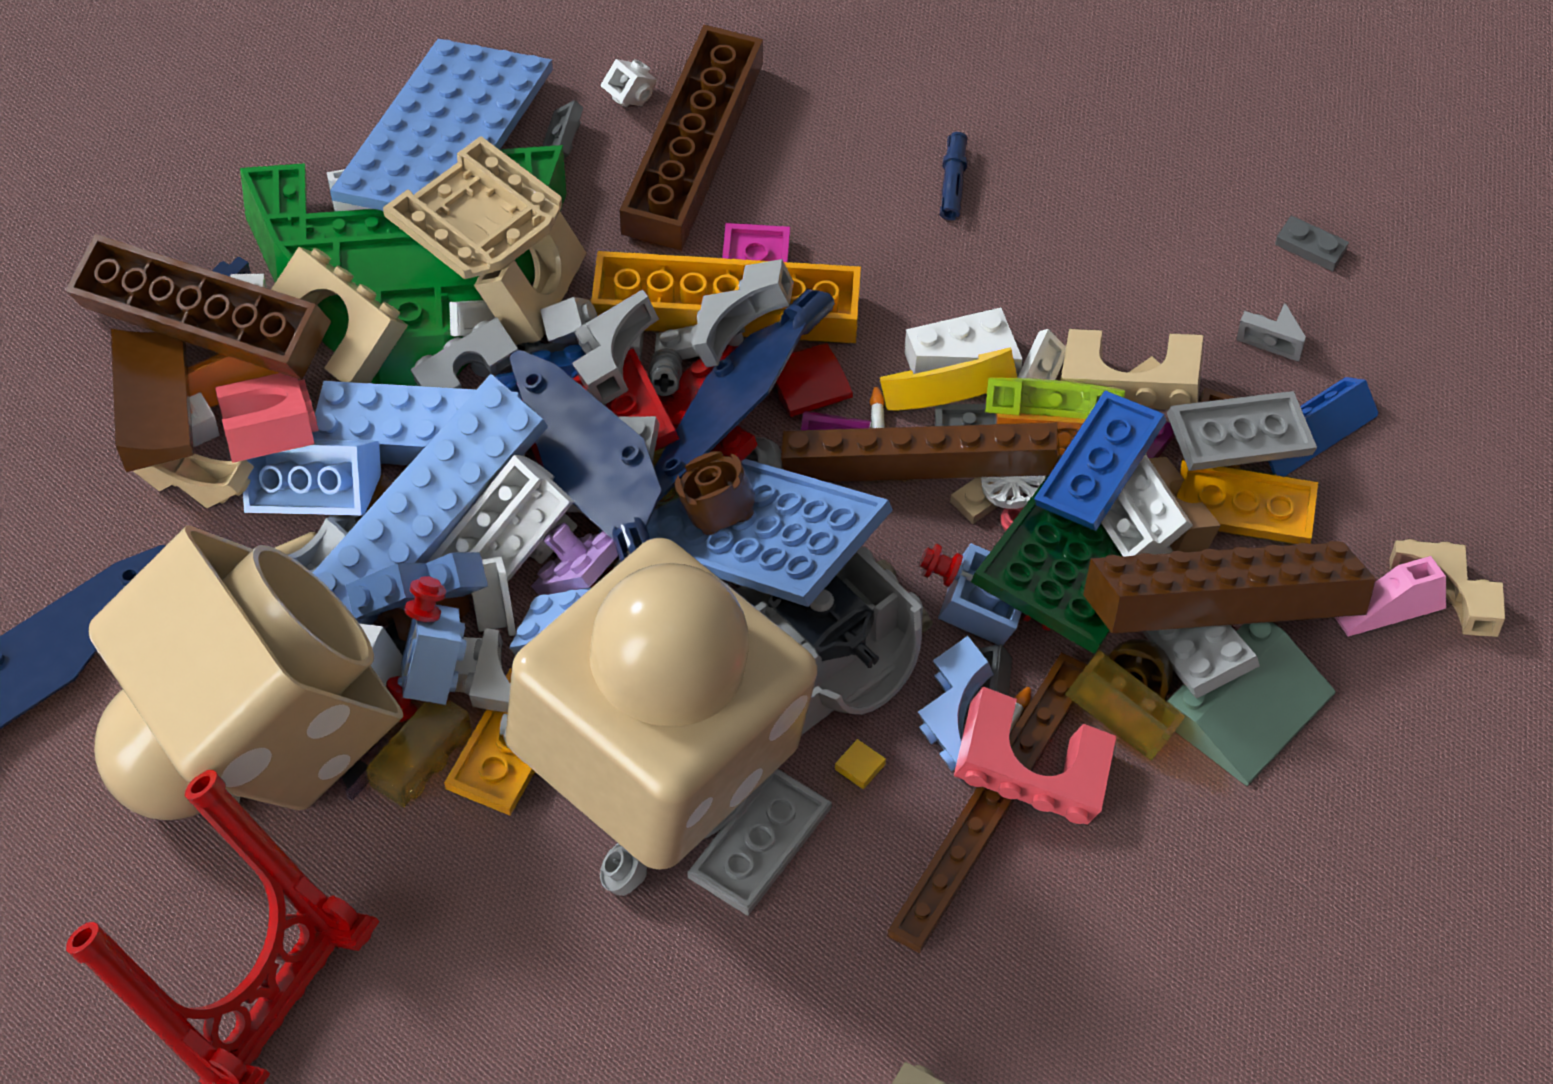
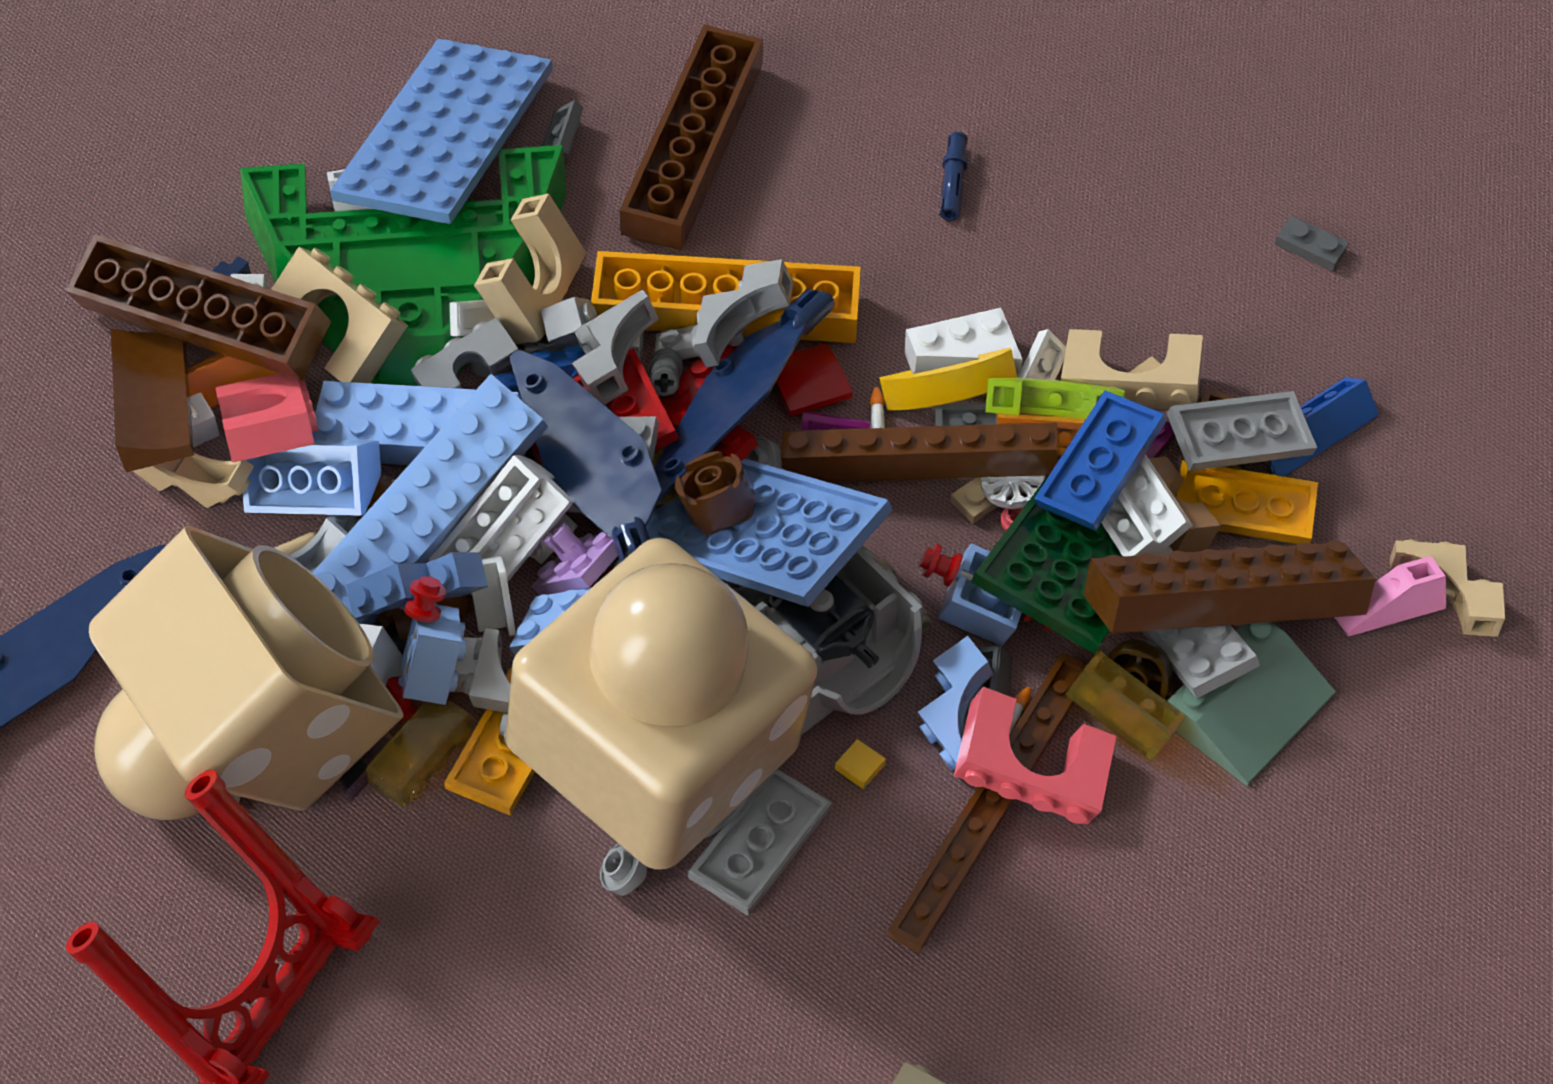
(478, 211): tan wedge -> none
(629, 82): white brick -> none
(756, 242): dark pink plate -> none
(1279, 336): light grey slope -> none

